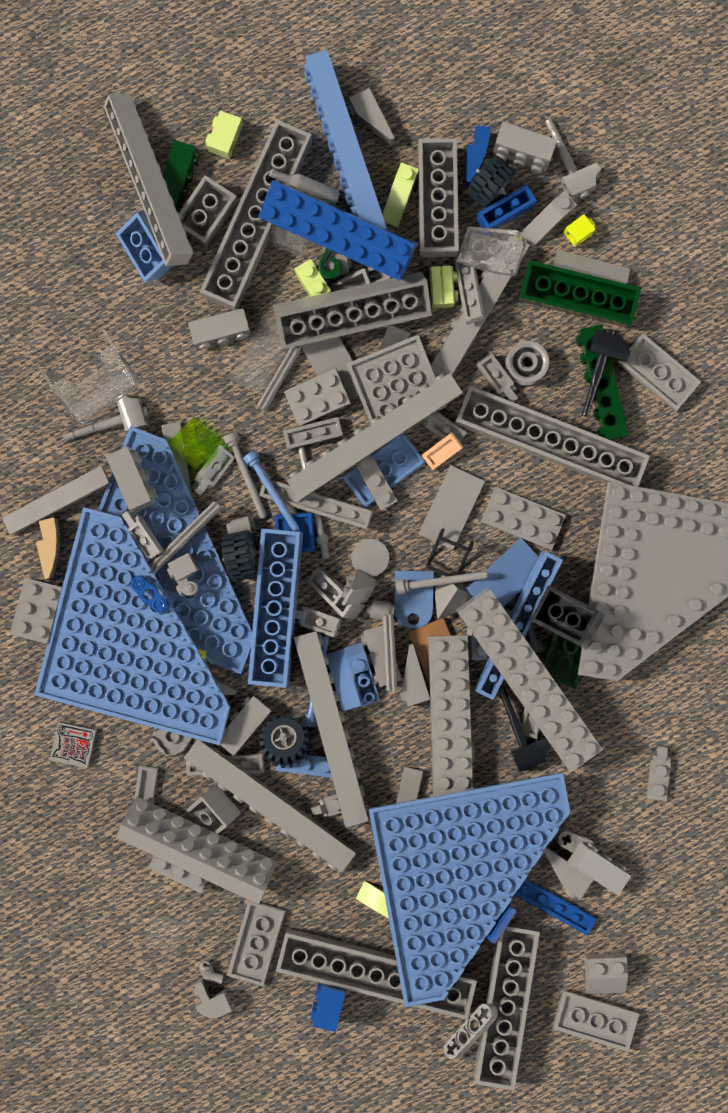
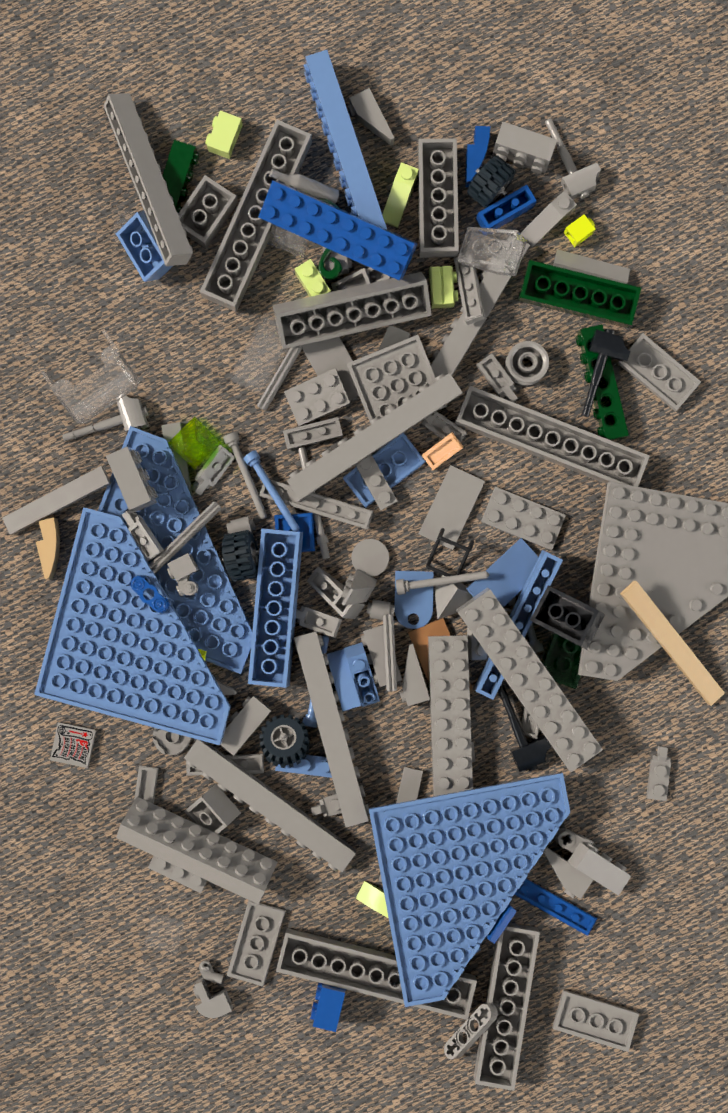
(36, 610): light grey brick -> none
(219, 328): light grey brick -> none
(605, 973): light grey slope -> none
(672, 642): none -> tan tile

